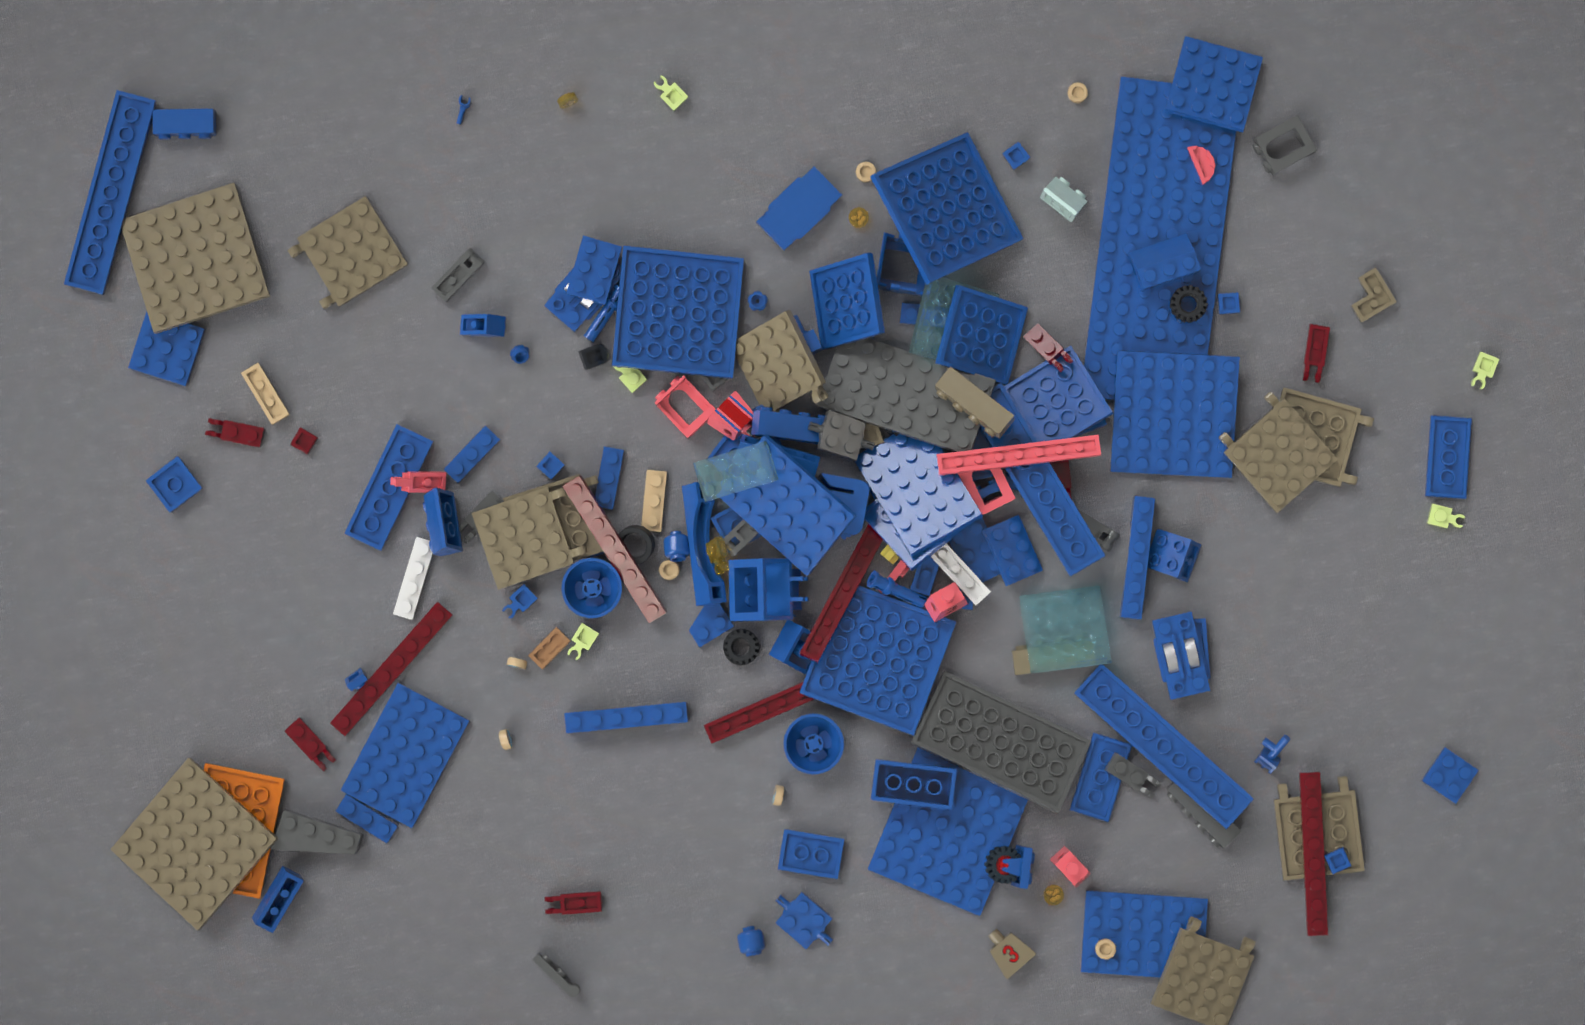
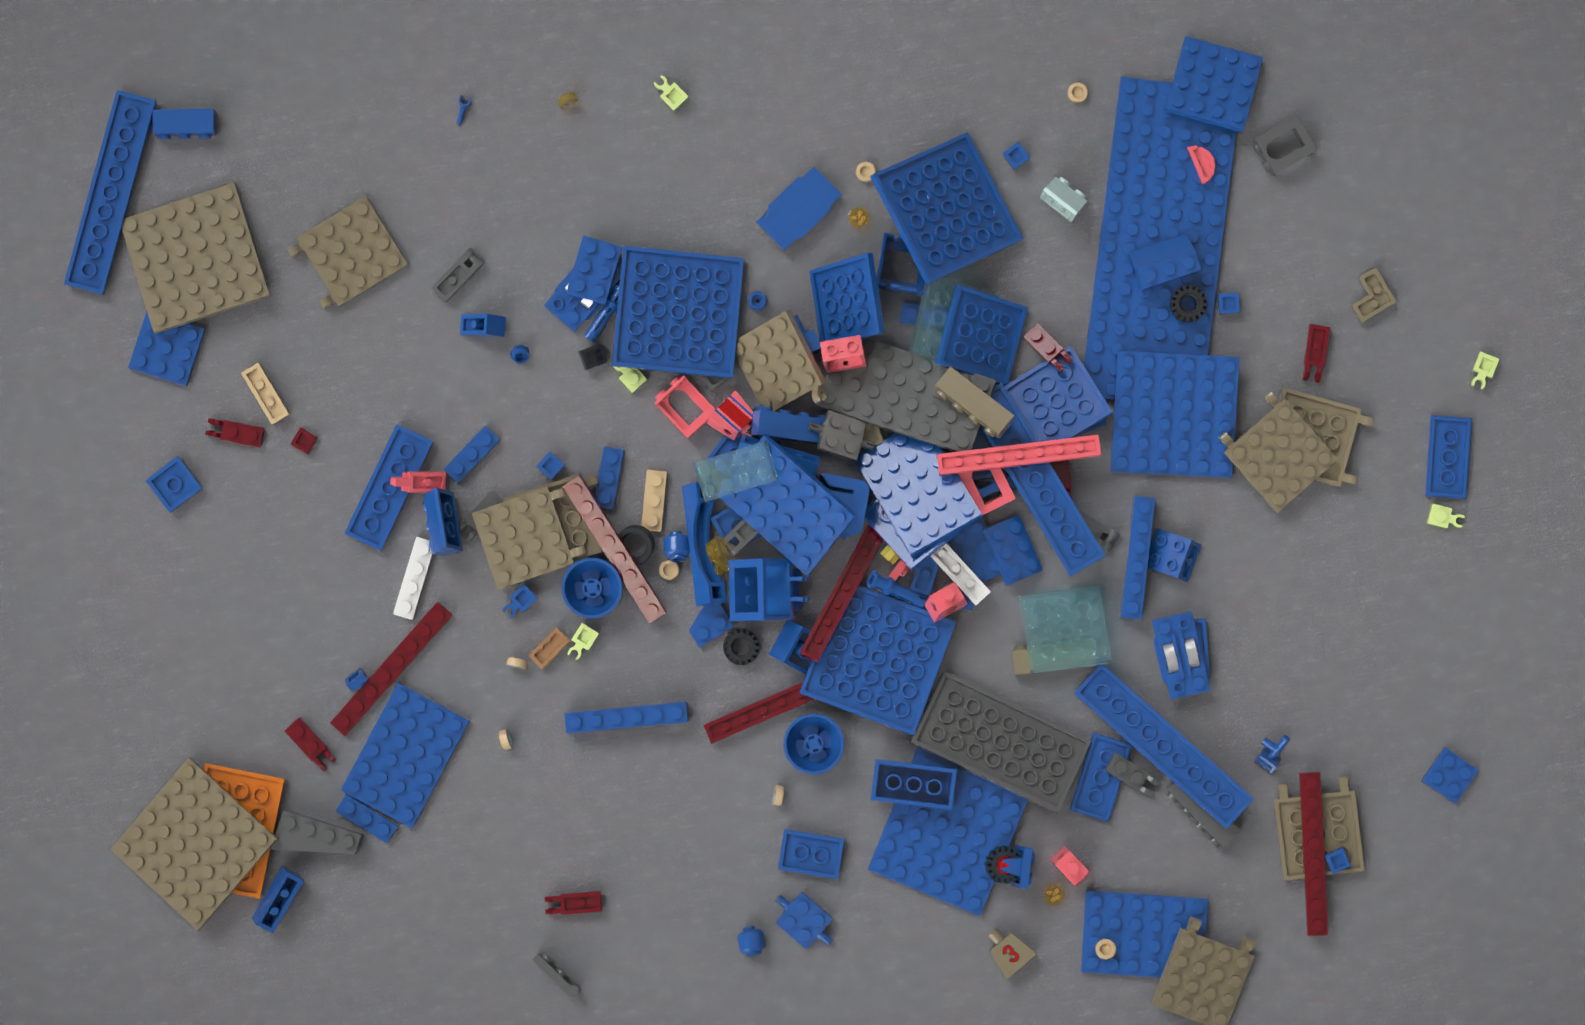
(840, 350): none -> coral window

